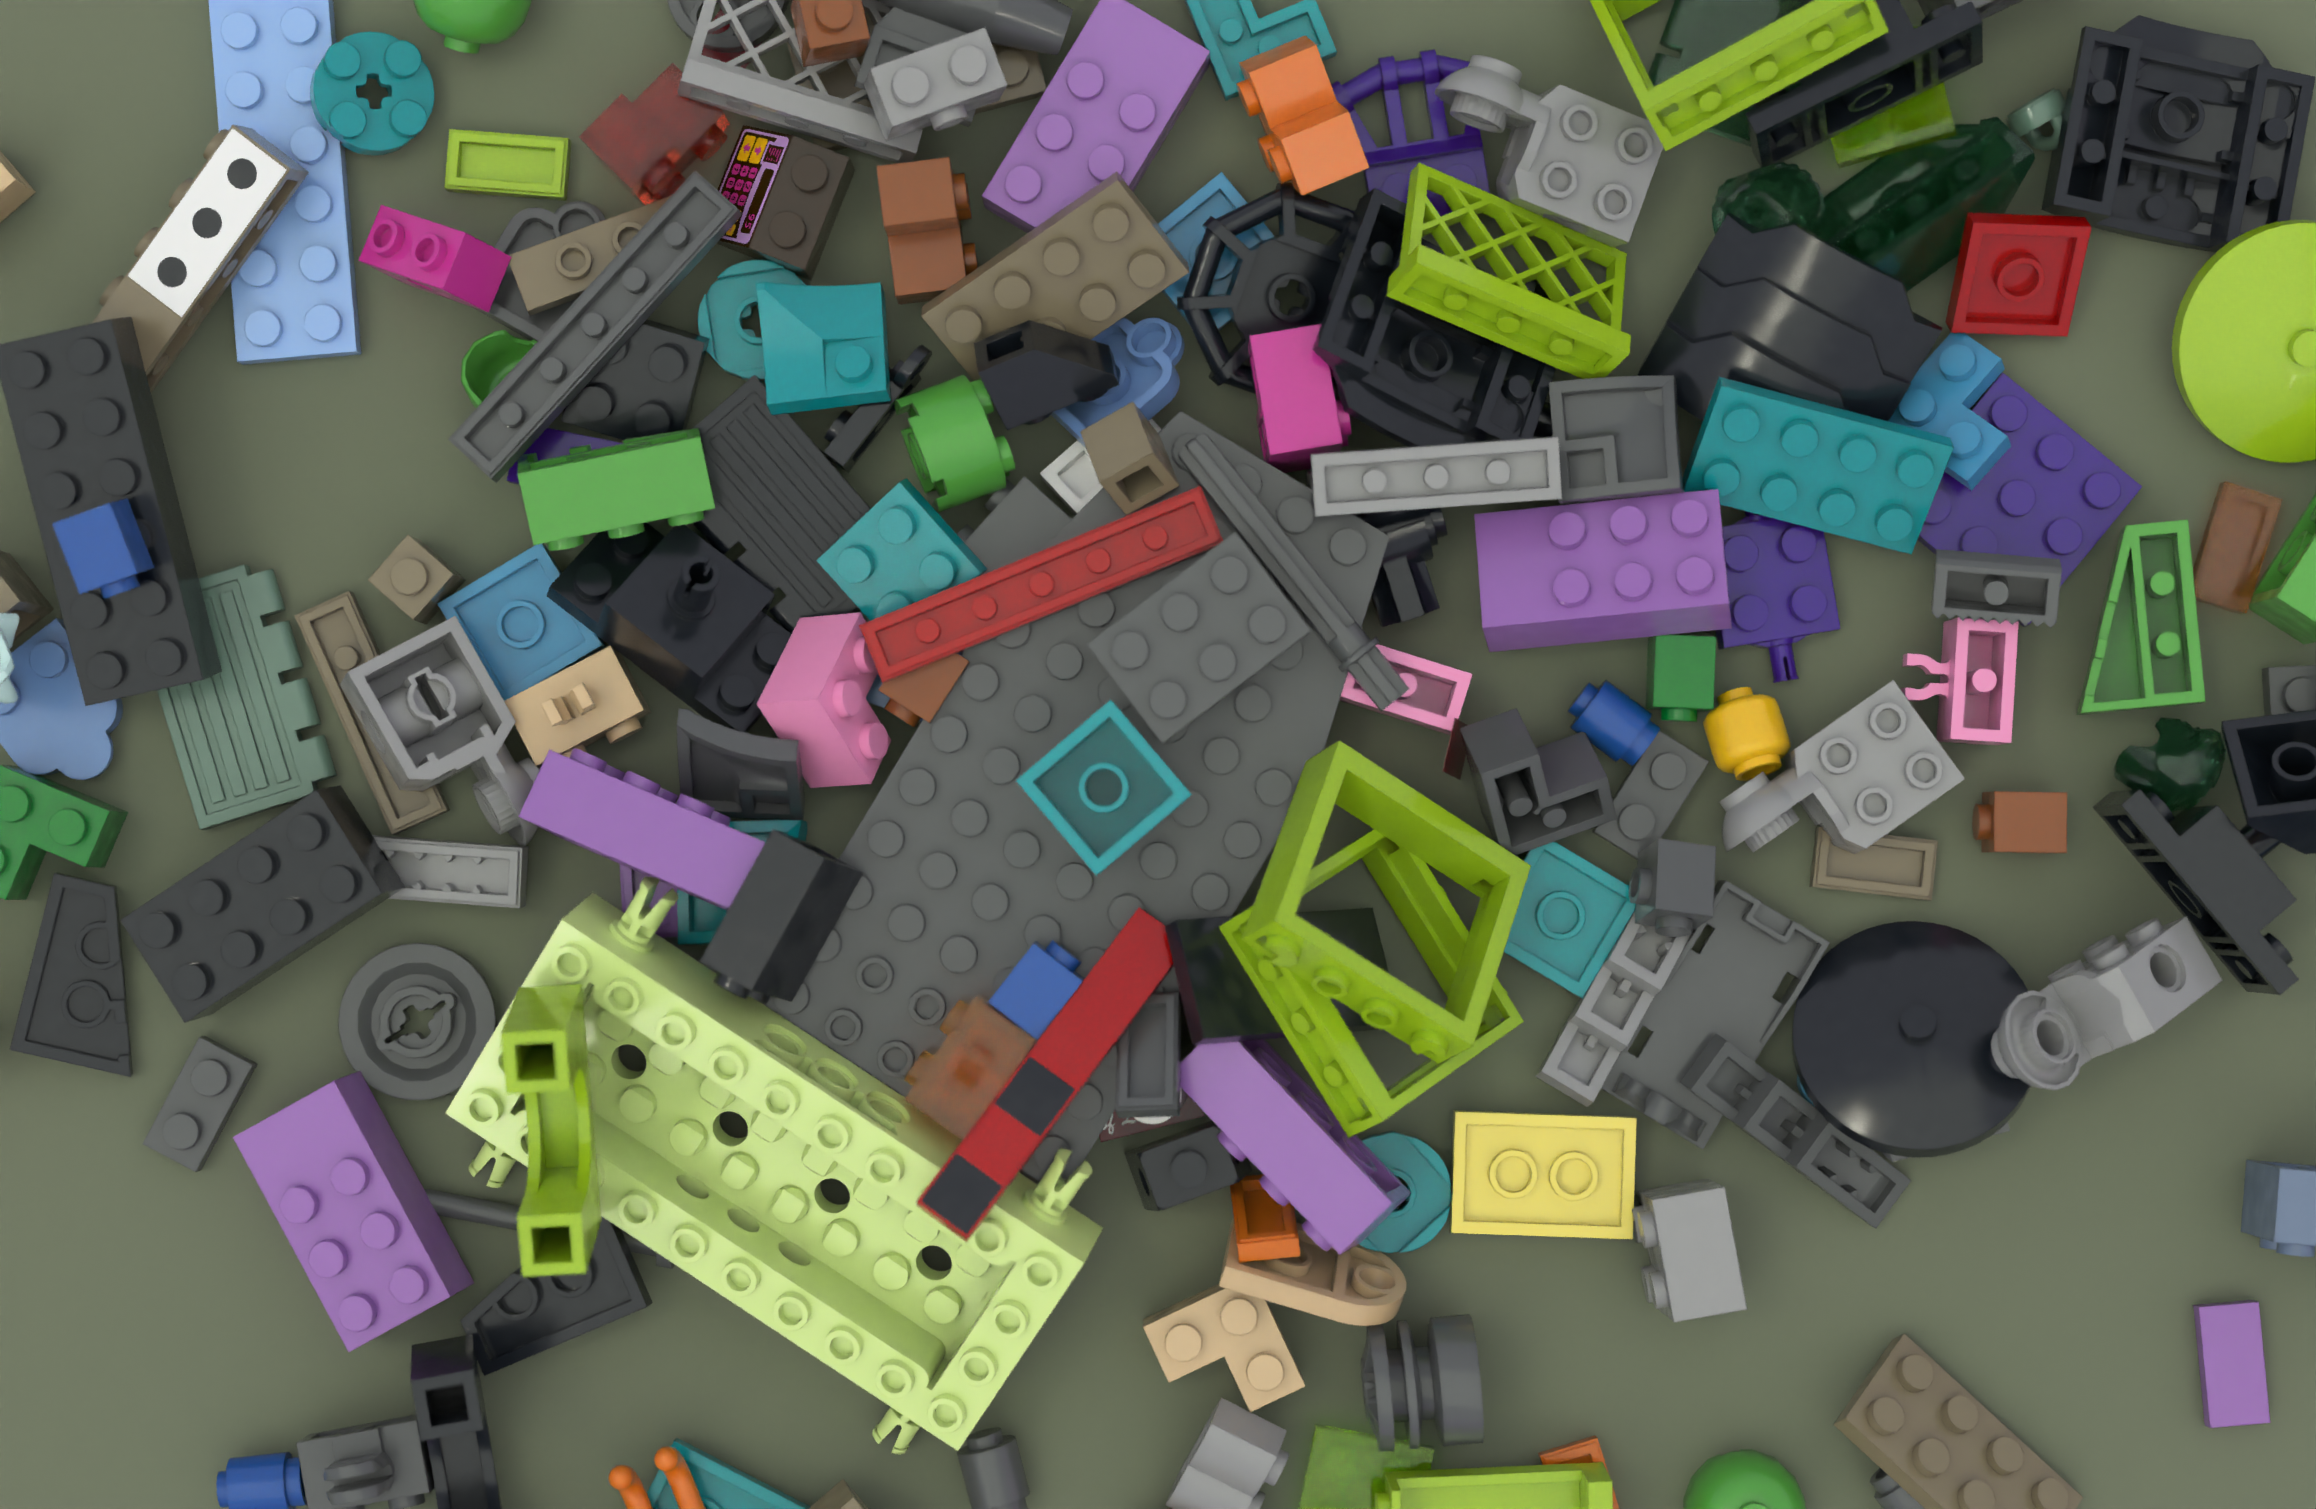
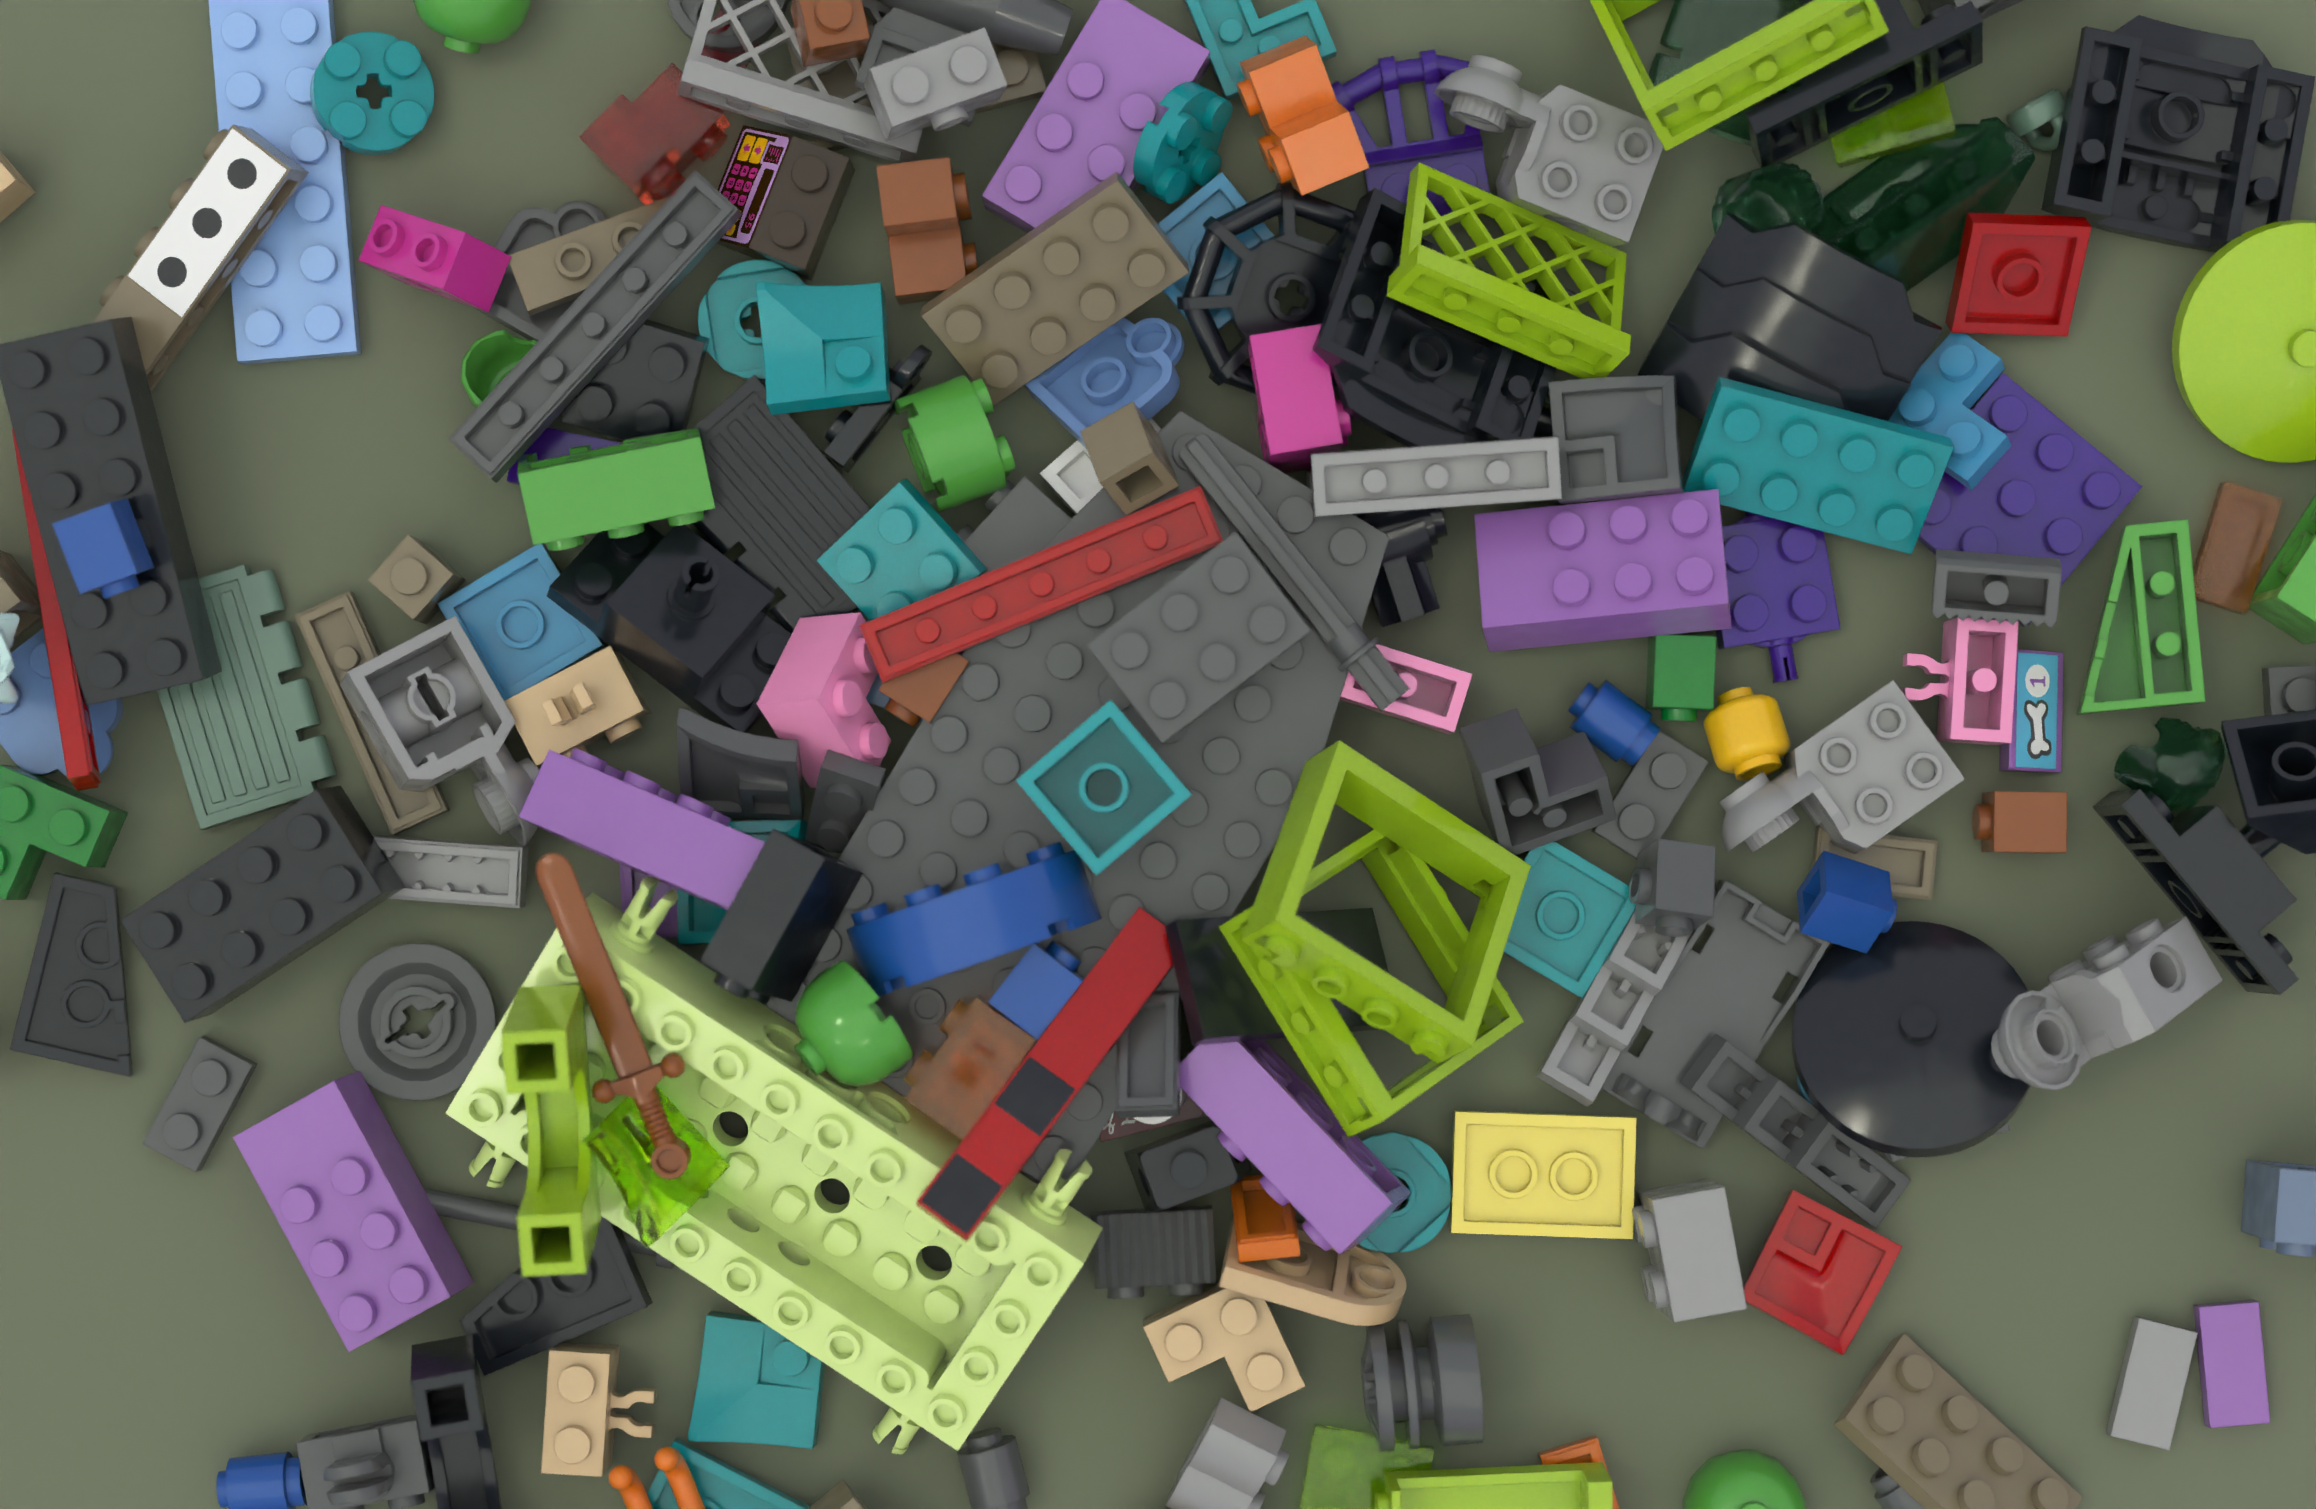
(72, 713): none -> red tile
(507, 164): lime tile -> none
(583, 1409): none -> tan brick
(613, 1016): none -> dark orange sword
(626, 1154): none -> clear neon green plate
(755, 1386): none -> teal plate
(841, 799): none -> dark grey plate
(847, 1029): none -> bright green cylinder
(973, 923): none -> blue brick
(1041, 370): black slope -> none
(1154, 1250): none -> dark grey brick
(1184, 143): none -> teal plate
(1455, 753): dark red sticker -> none
(1819, 1272): none -> red plate
(1846, 902): none -> blue brick
(2036, 714): none -> slope
(2151, 1383): none -> light grey tile

